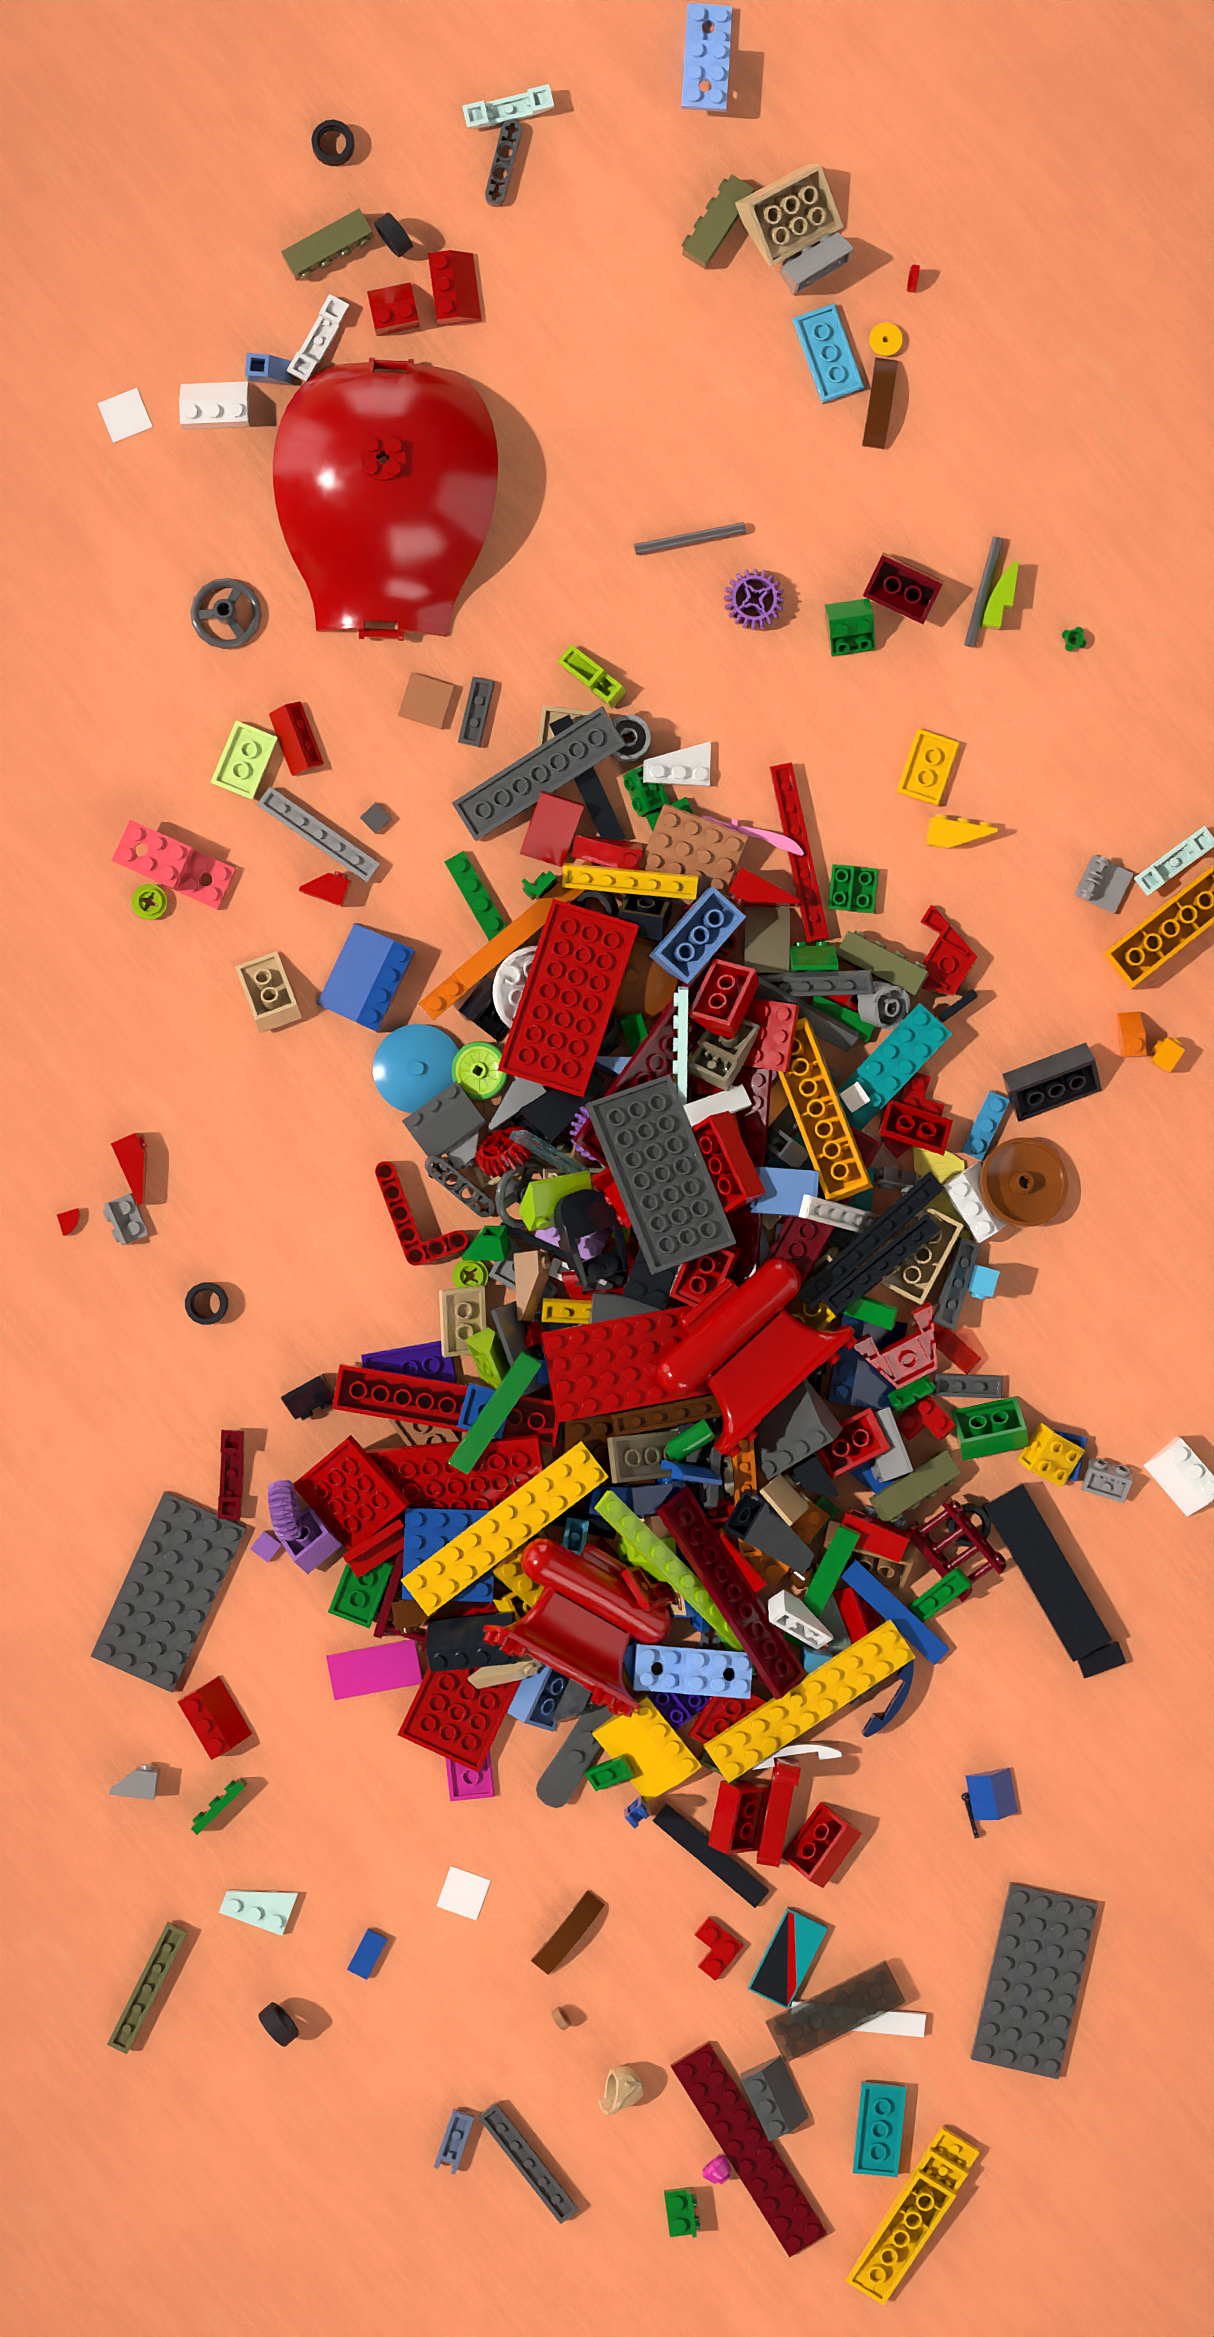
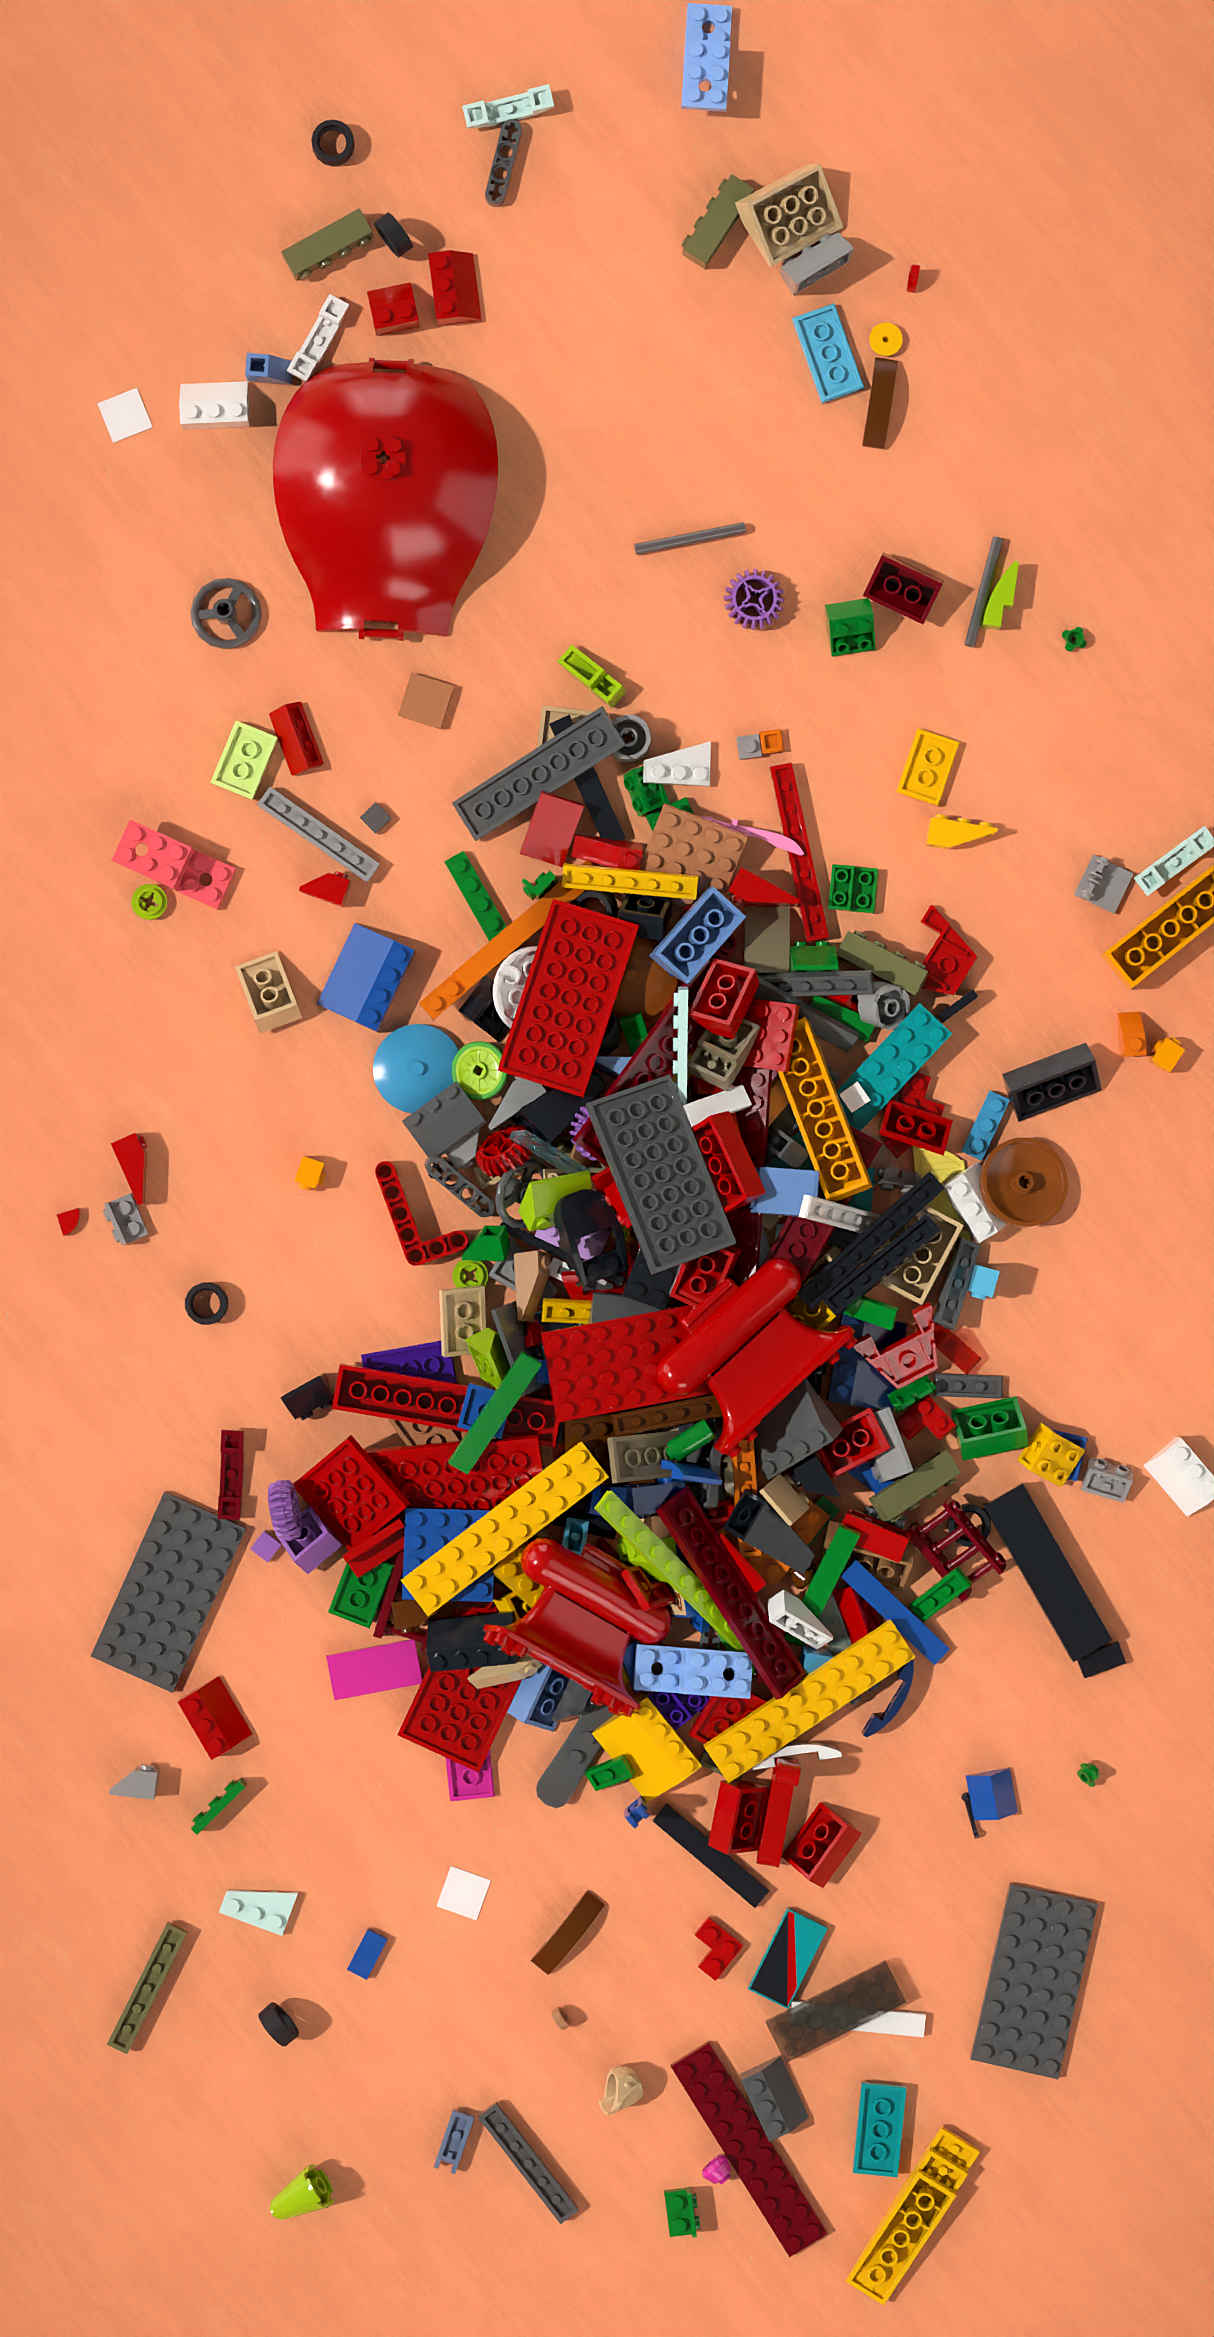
(303, 2195): none -> lime cone
(310, 1174): none -> light orange brick
(476, 712): dark grey tile -> none
(748, 747): none -> light grey plate
(771, 741): none -> orange tile
(1088, 1774): none -> green plate

